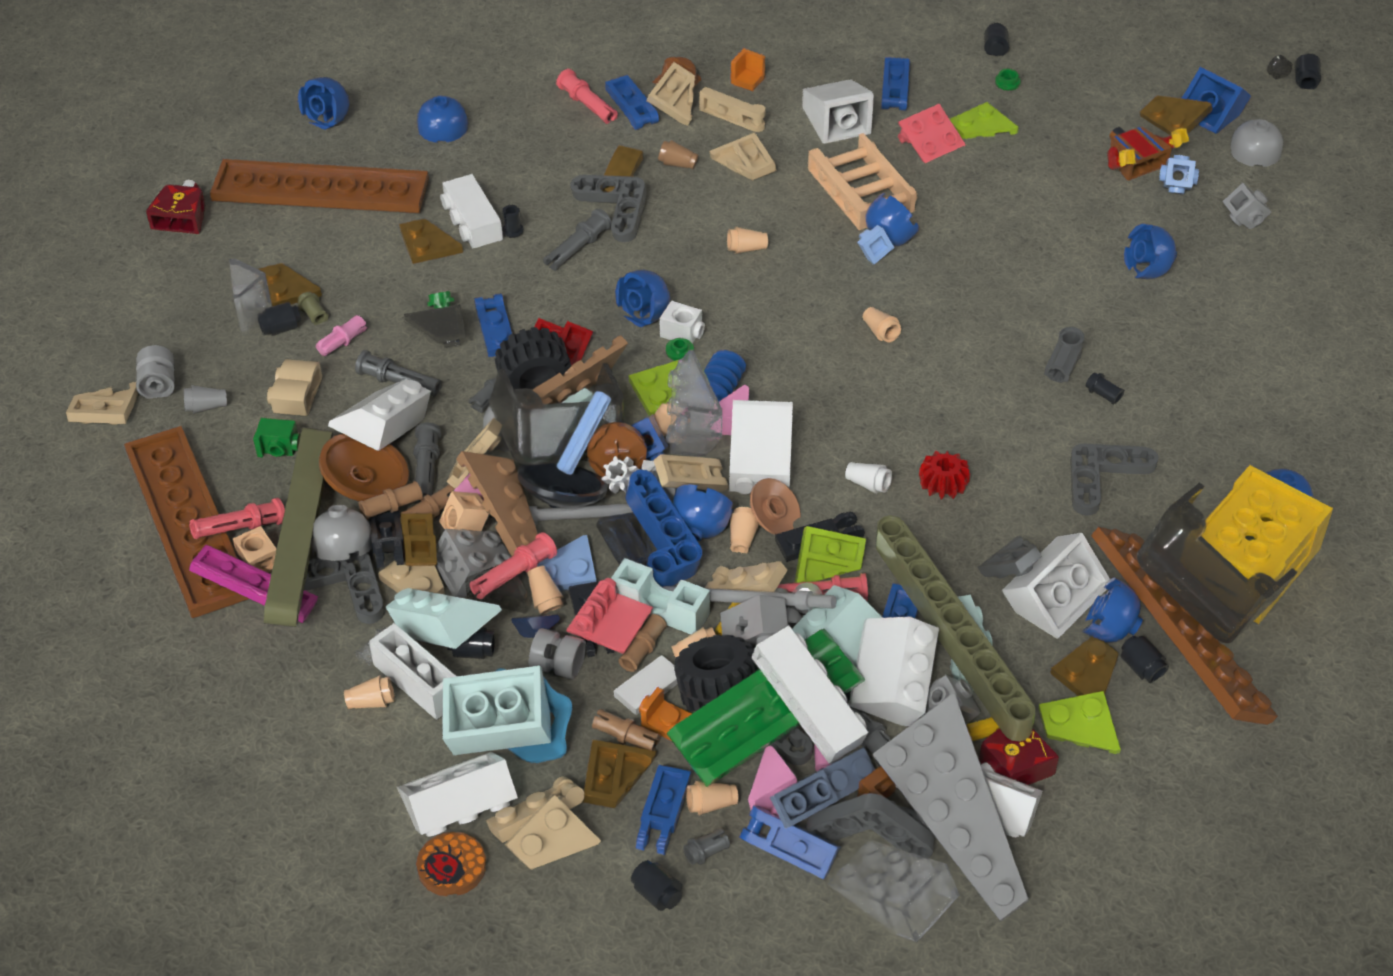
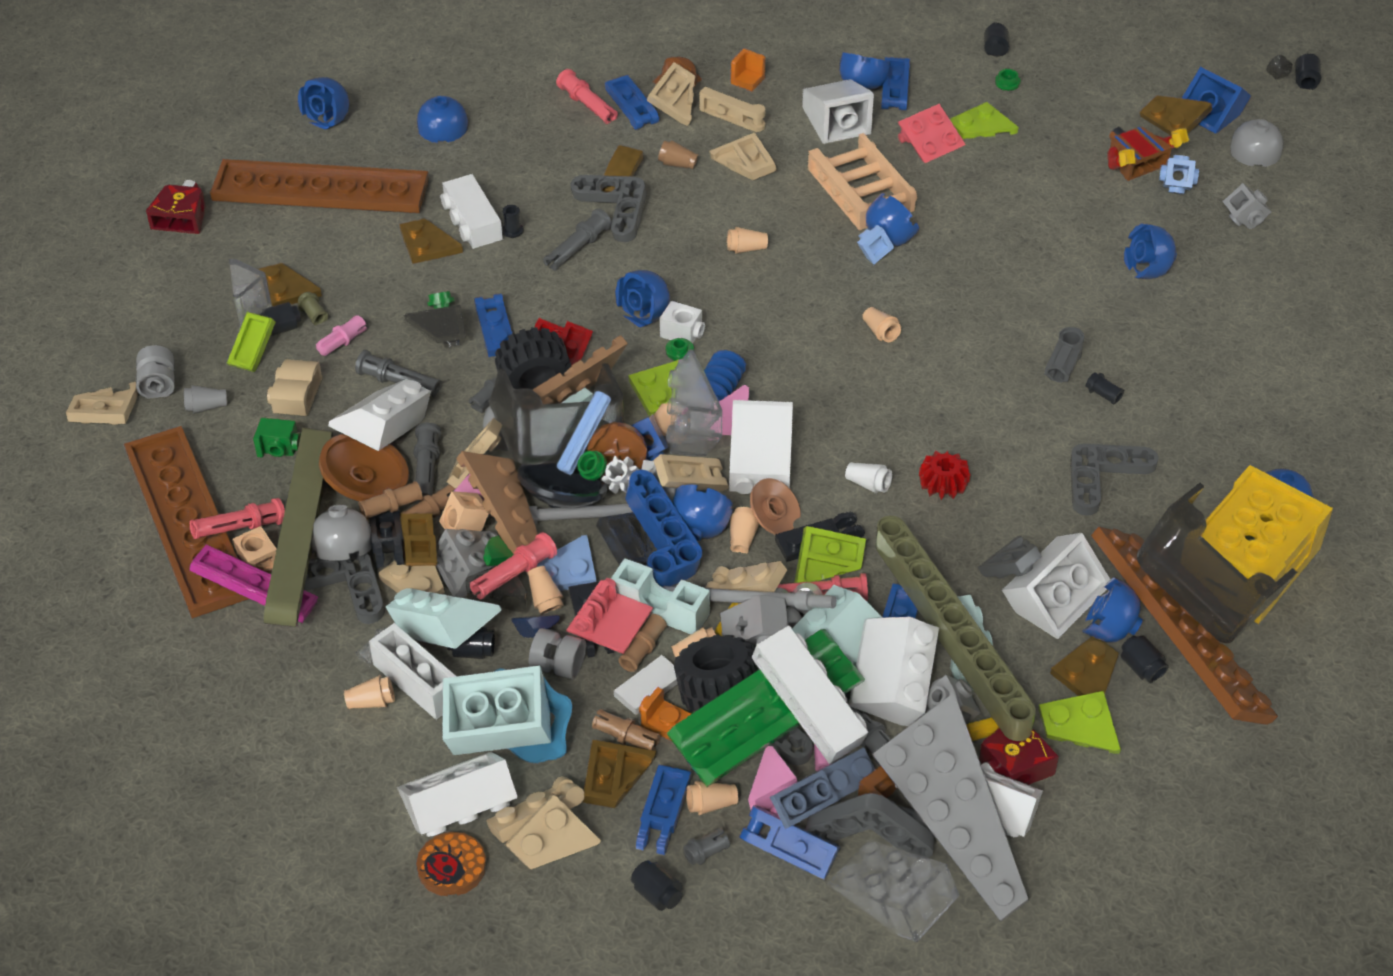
(251, 342): none -> lime tile
(496, 551): none -> green tile
(592, 465): none -> green plate
(864, 70): none -> blue cylinder

